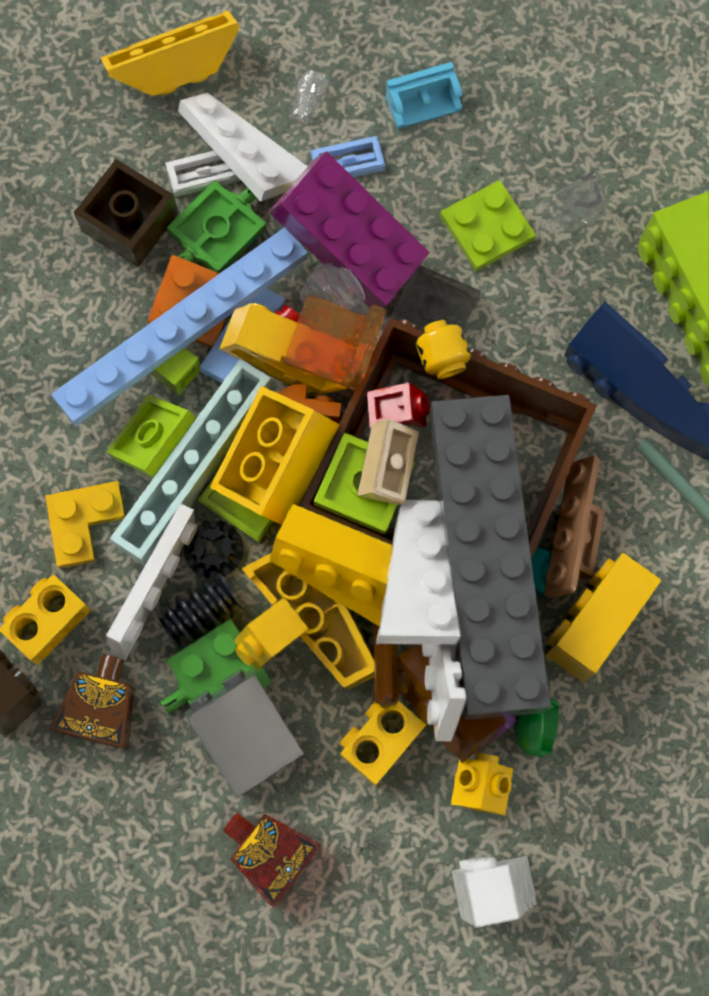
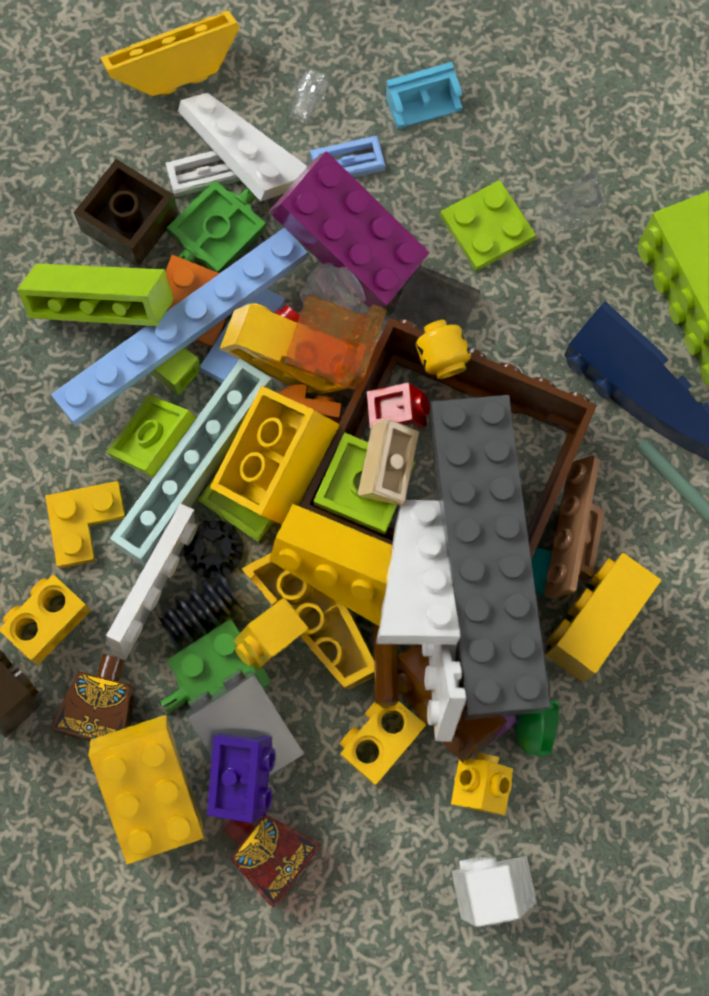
(96, 294): none -> lime brick
(146, 789): none -> yellow brick
(240, 777): none -> dark purple bracket

